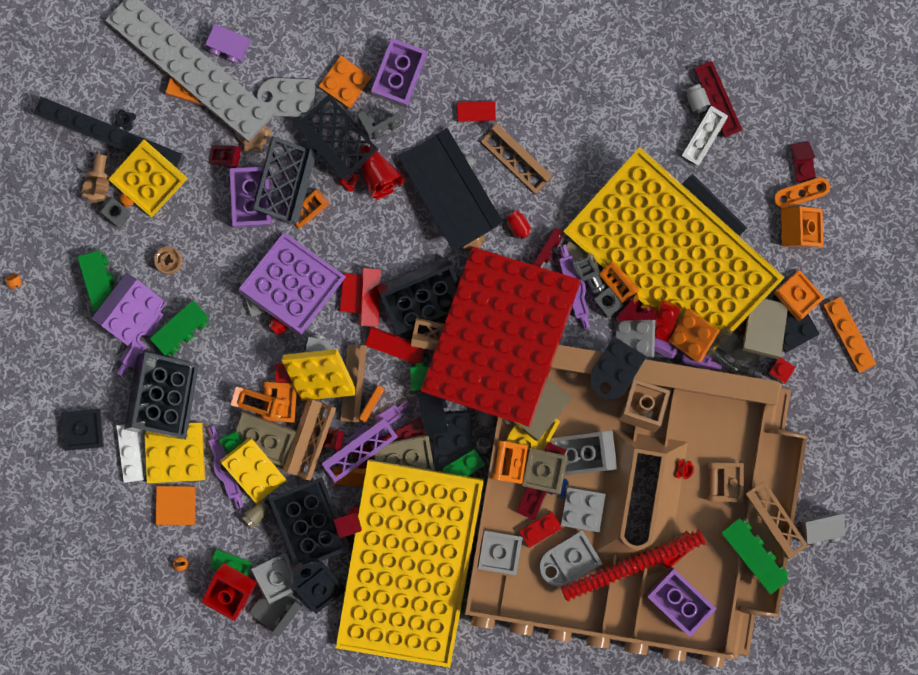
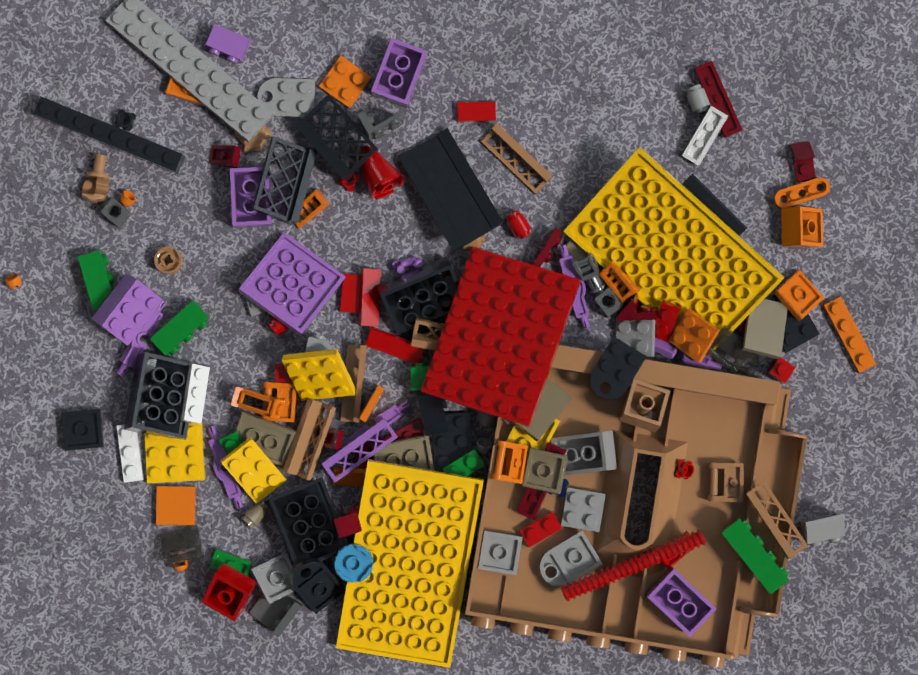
(148, 178): yellow plate -> none
(181, 540): none -> clear smoke plate
(195, 394): none -> white plate
(353, 563): none -> dark azure tile
(399, 265): none -> medium lavender arm

